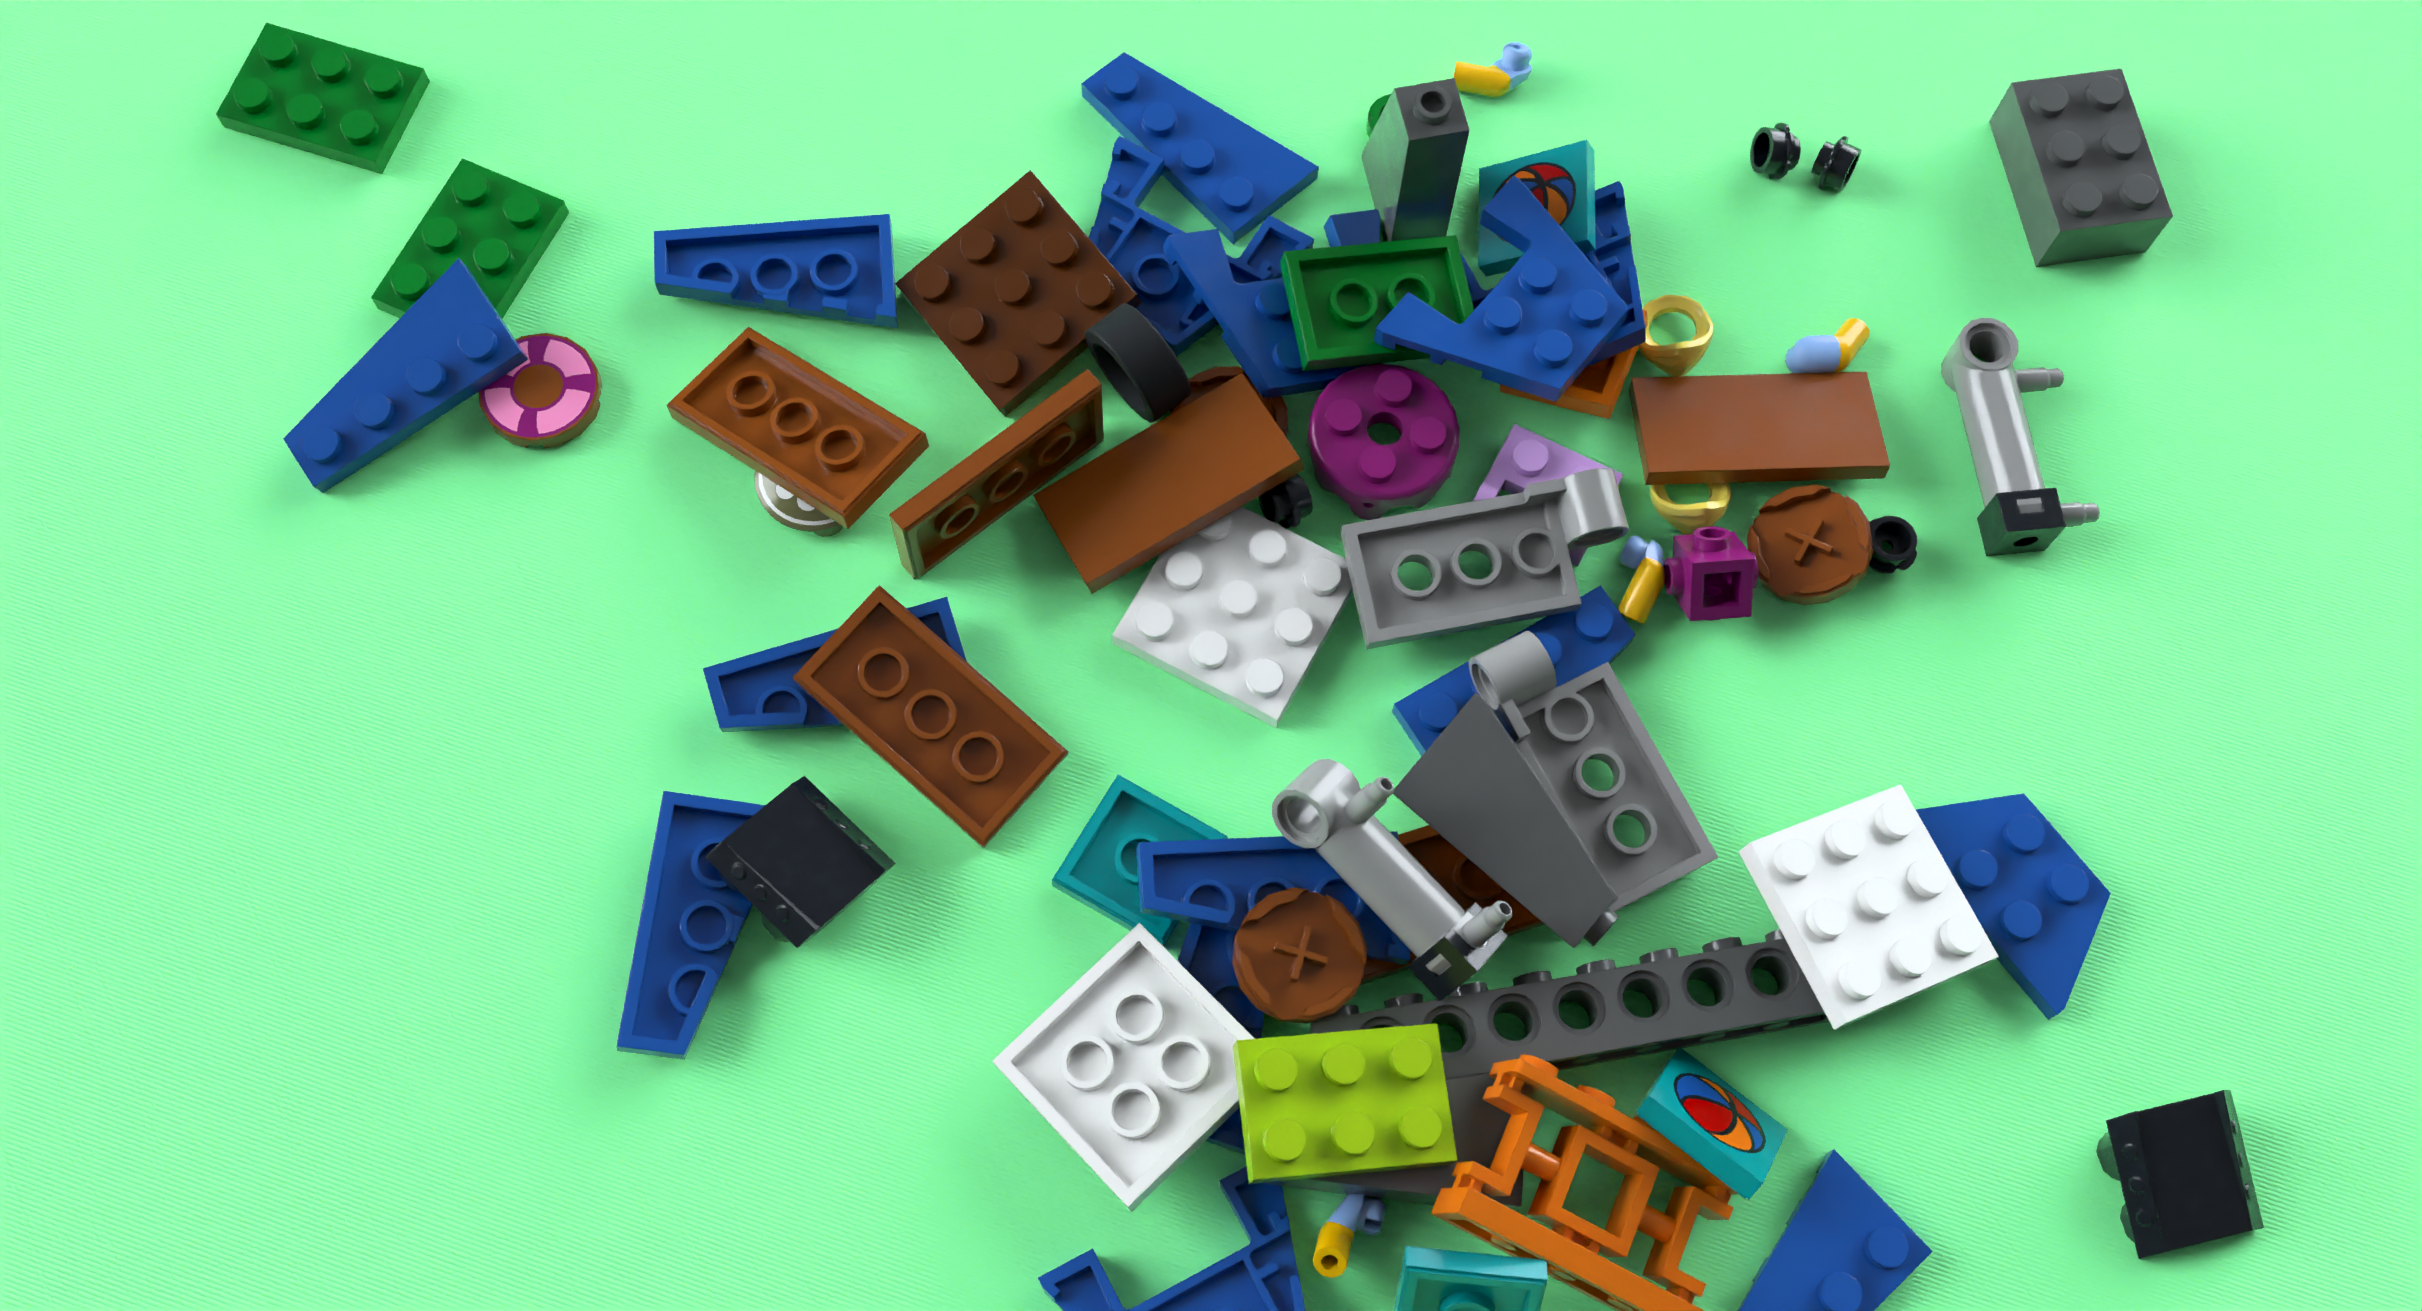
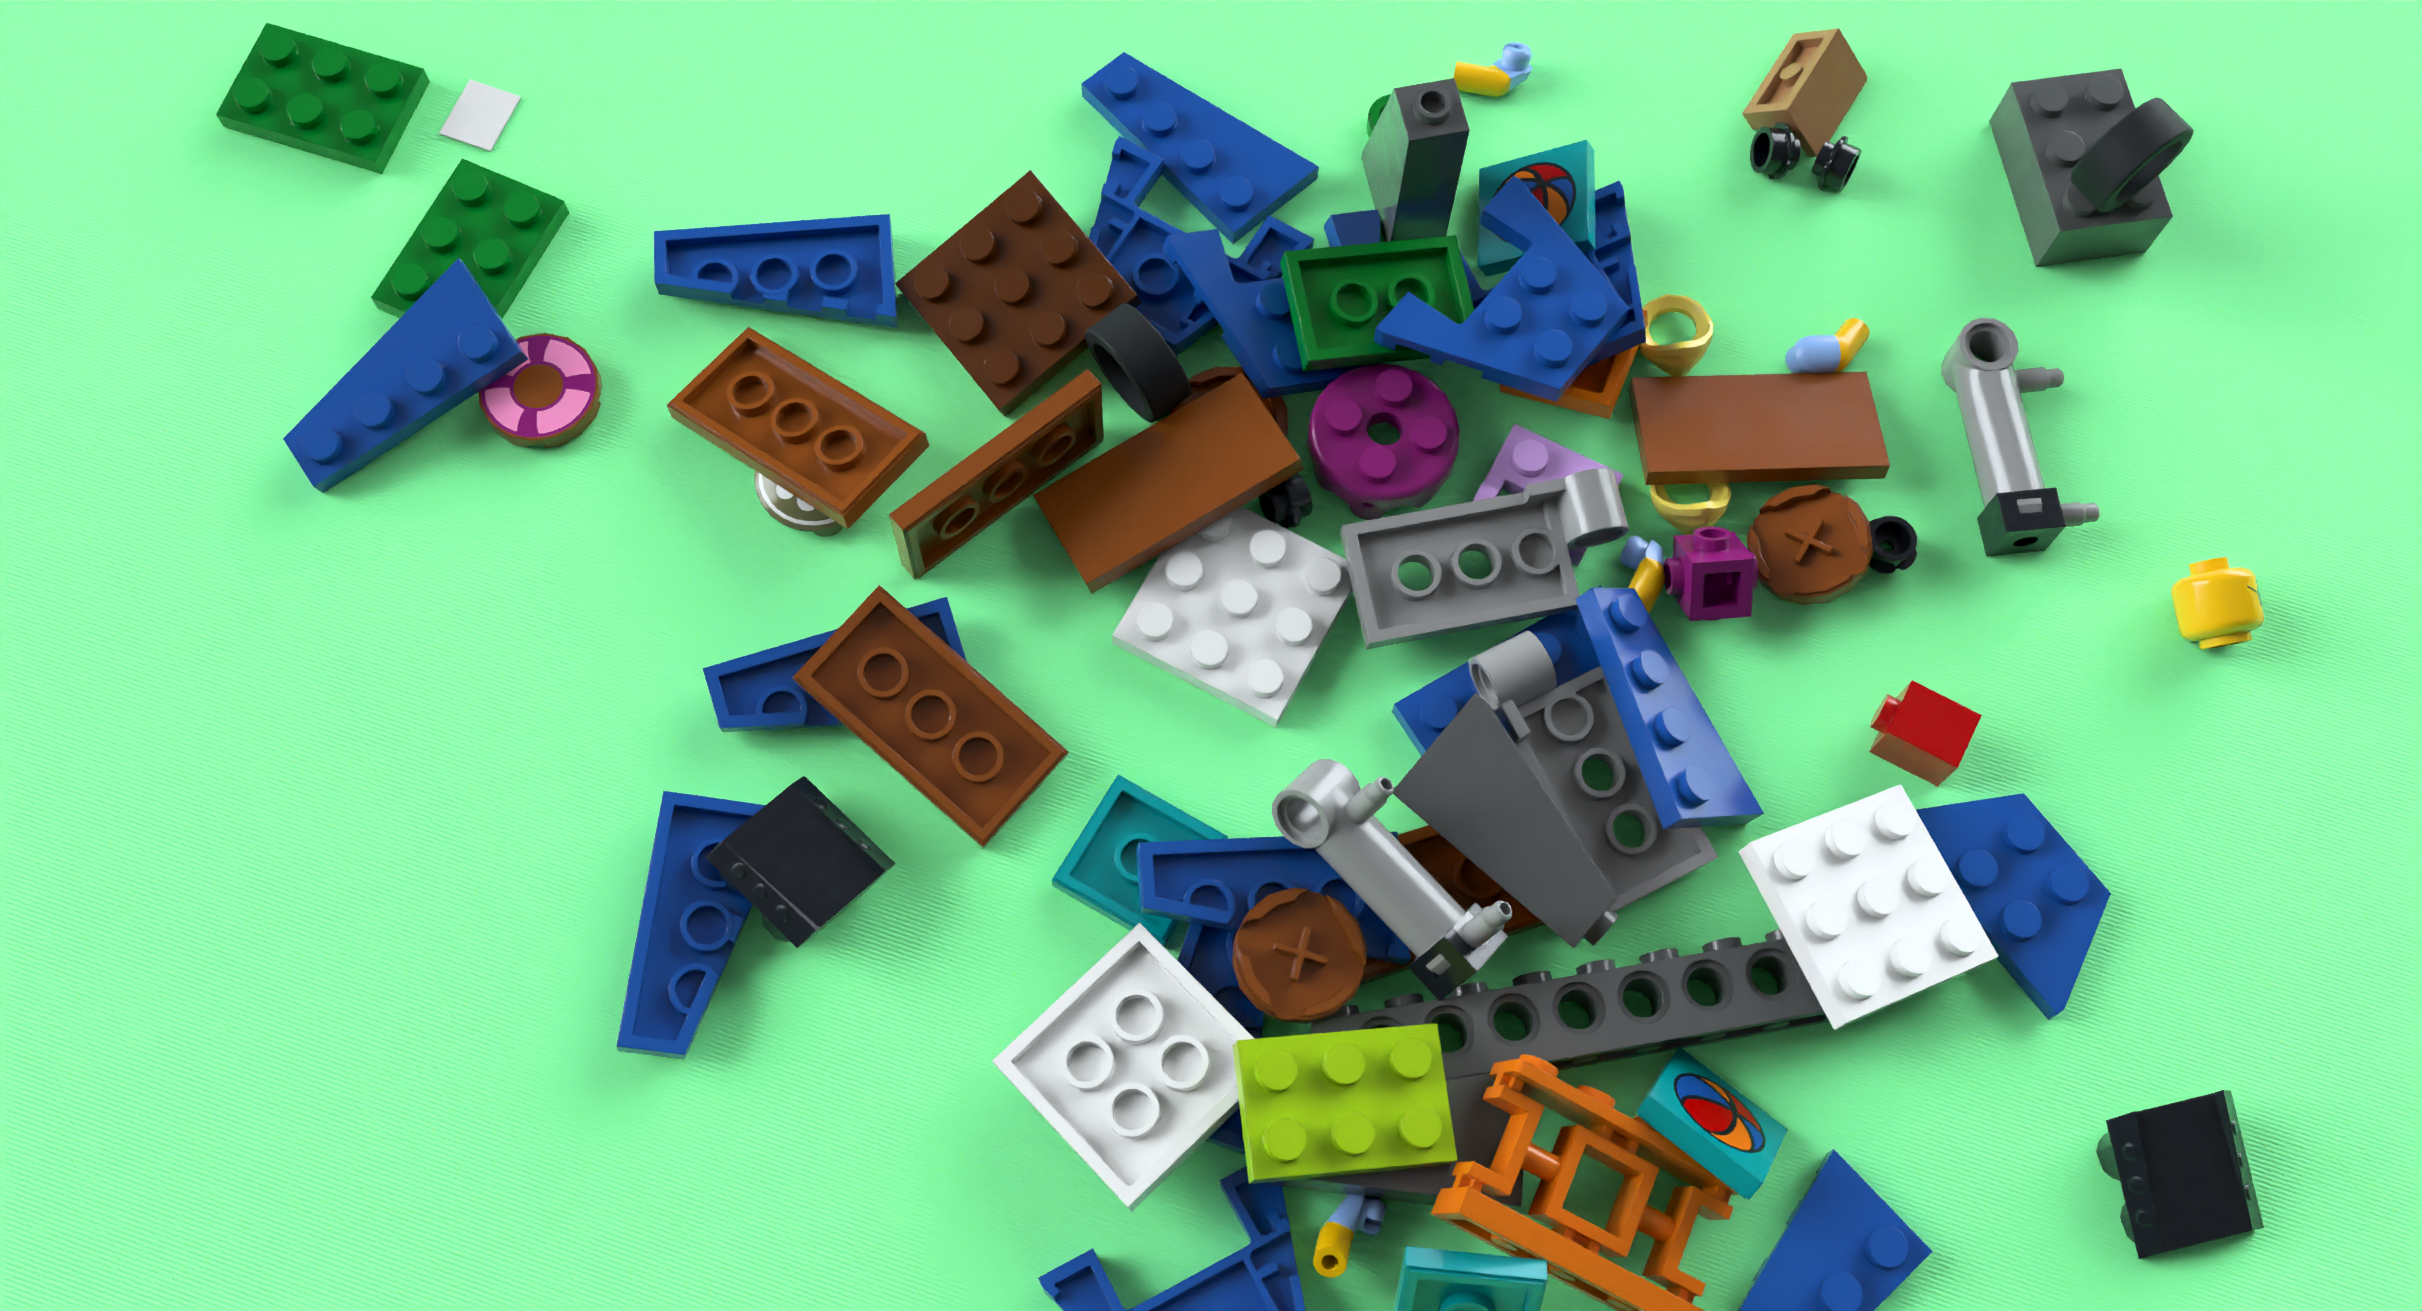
(480, 115): none -> white sticker
(1669, 731): none -> blue wing
(1809, 88): none -> medium nougat panel
(1923, 732): none -> red brick
(2131, 154): none -> black tyre
(2217, 604): none -> yellow head

